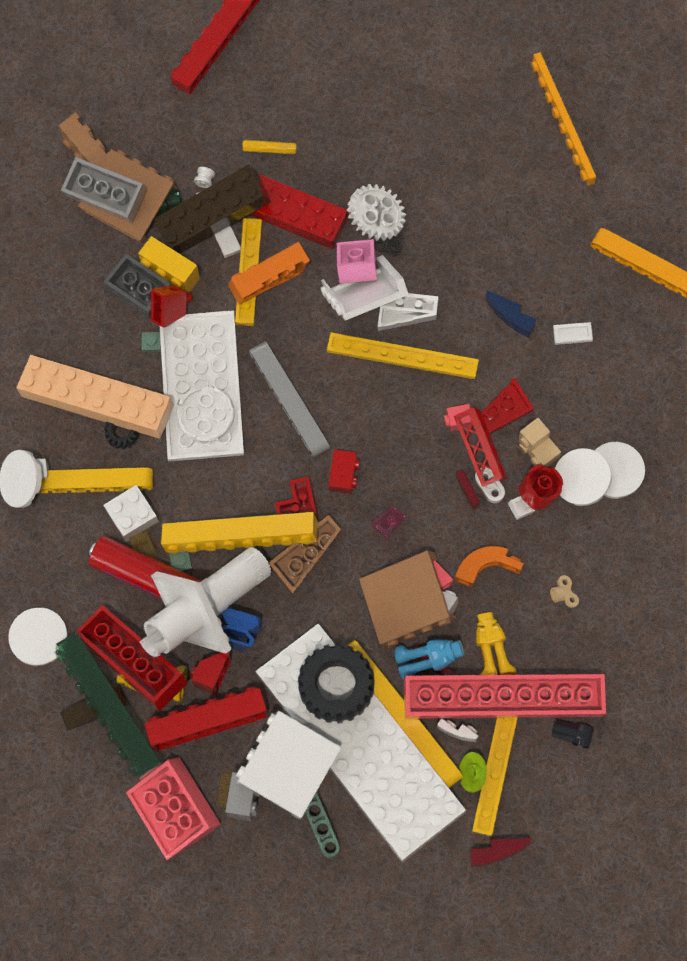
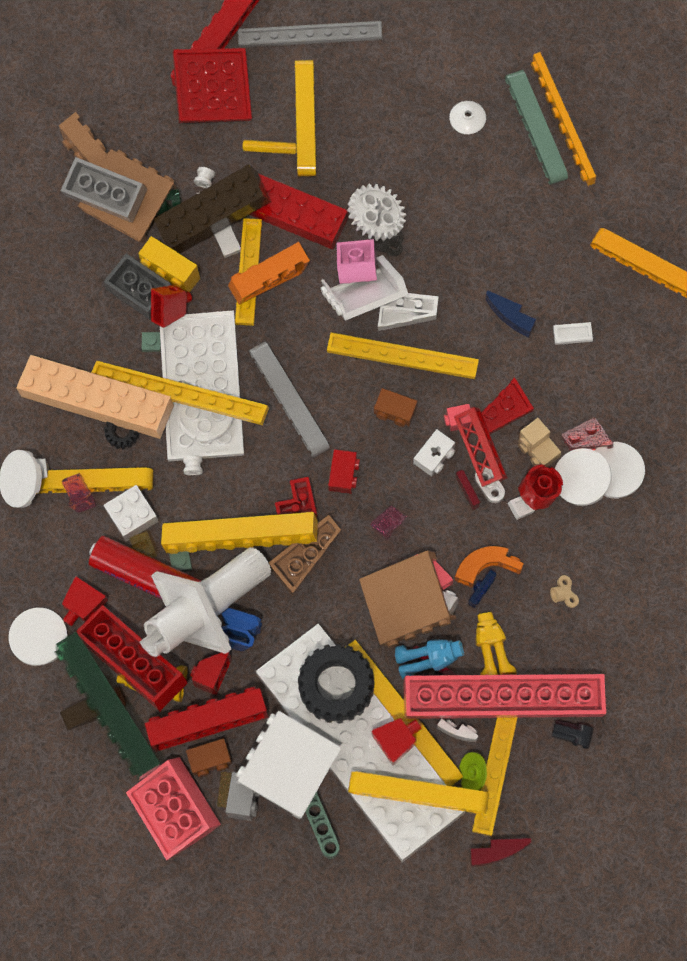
(78, 493): none -> clear pink slope
(81, 601): none -> red torso
(187, 394): none -> yellow plate
(192, 465): none -> white wheel
(209, 757): none -> dark orange brick
(212, 85): none -> red plate
(305, 118): none -> yellow beam
(310, 34): none -> light grey tile
(395, 407): none -> dark orange brick
(396, 738): none -> red torso
(418, 792): none -> yellow beam
(437, 442): none -> white brick
(465, 124): none -> white dish
(481, 588): none -> clear blue plate
(537, 127): none -> sand green beam
(588, 436): none -> clear red wing

